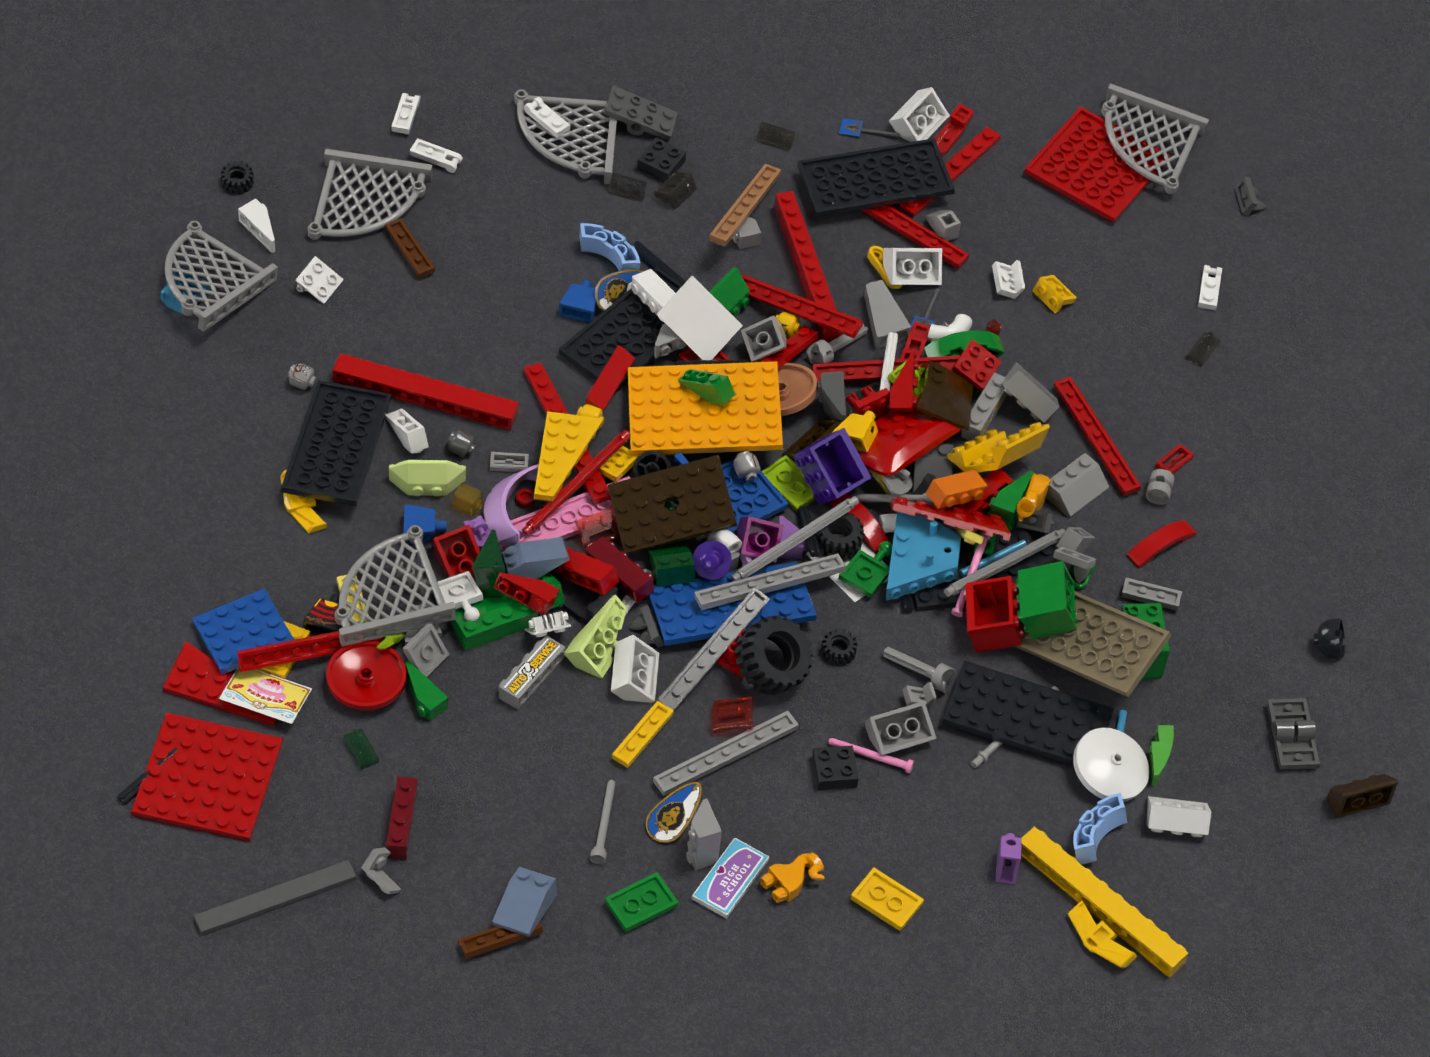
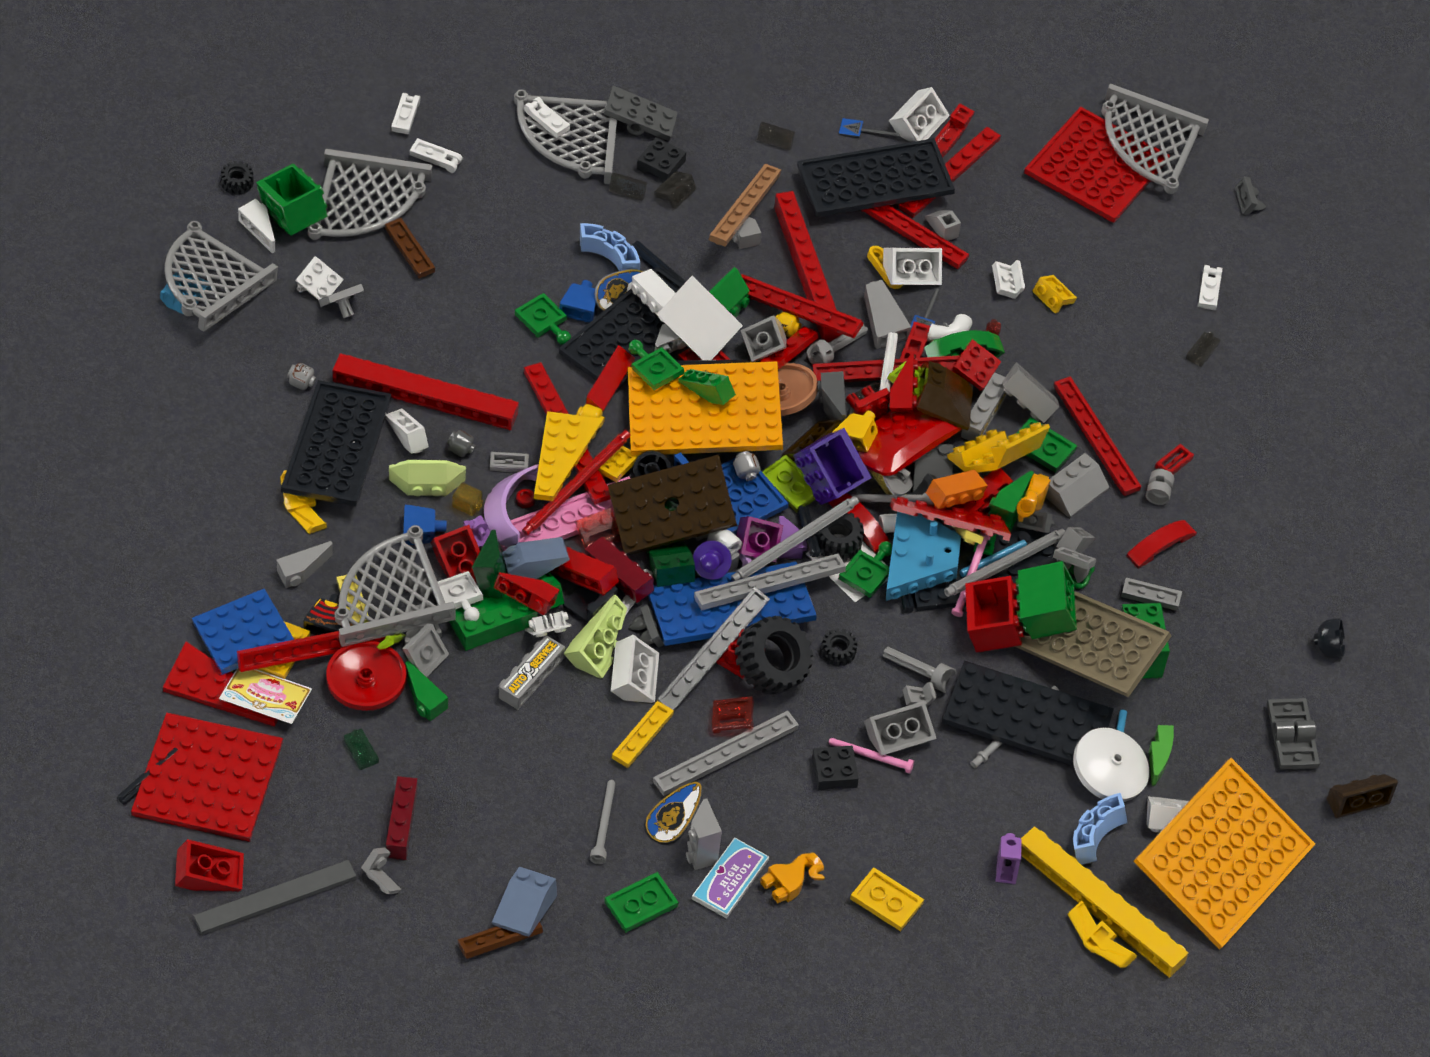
(208, 867): none -> red slope
(292, 199): none -> green container
(301, 565): none -> light grey slope
(342, 299): none -> light grey tile
(543, 315): none -> green plate
(655, 368): none -> green plate
(1054, 449): none -> green plate
(1224, 853): none -> light orange plate

